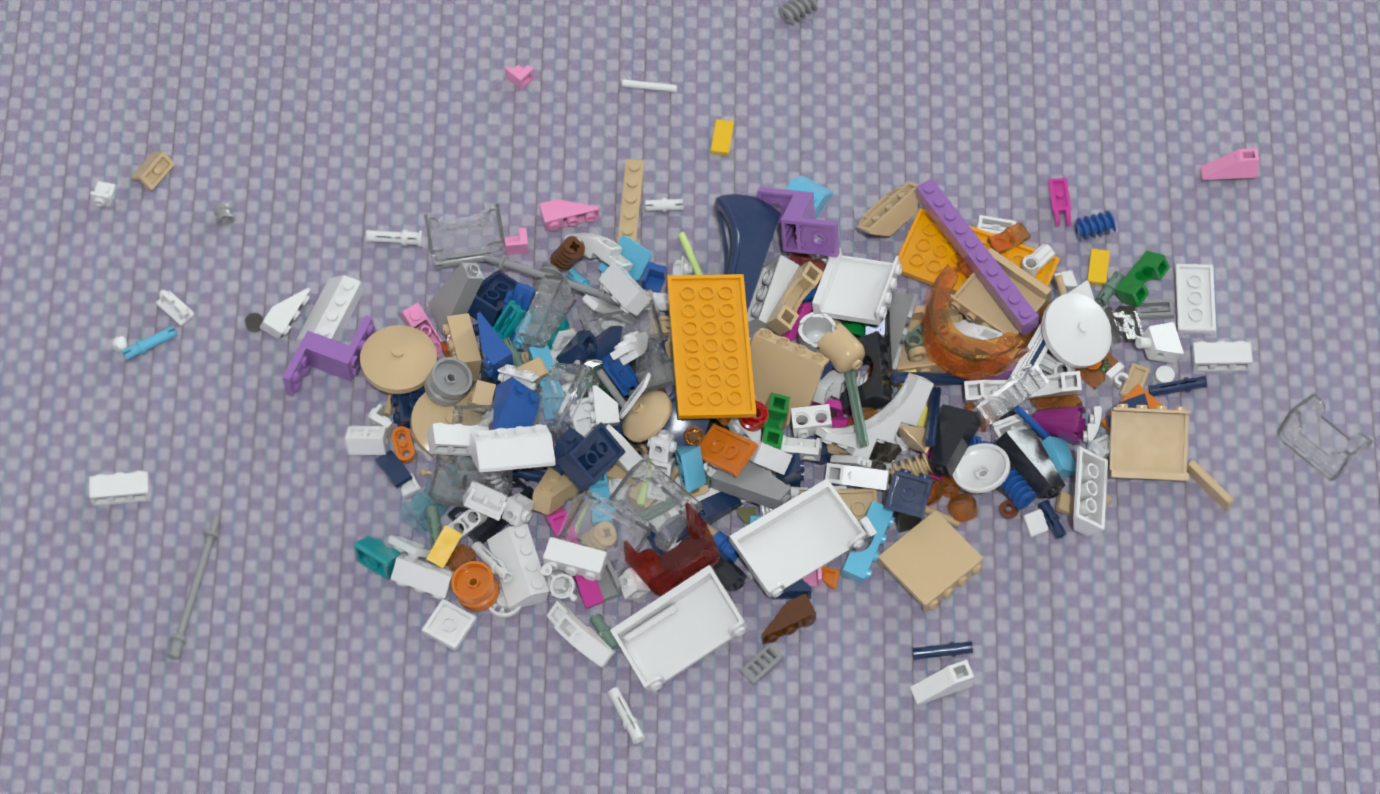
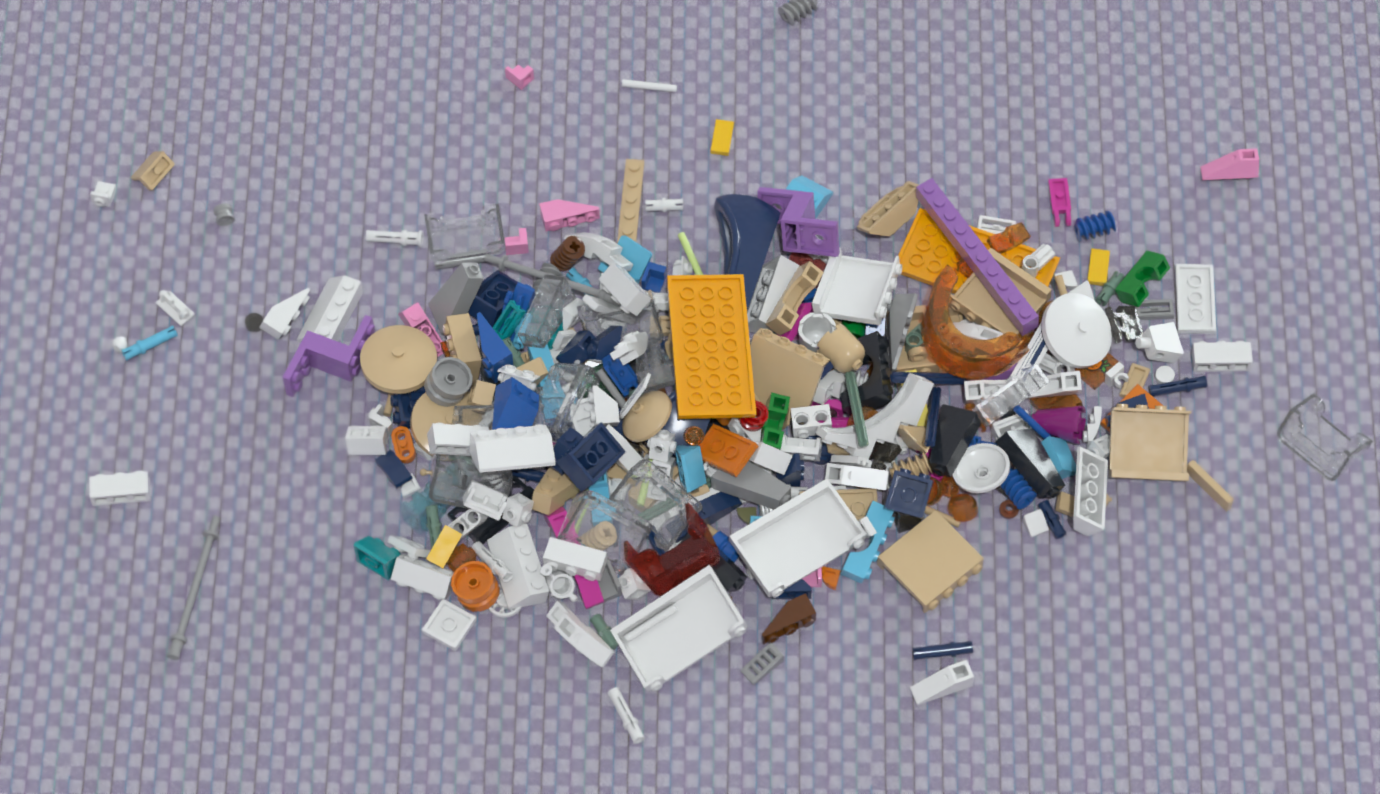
(570, 313): none -> white slope

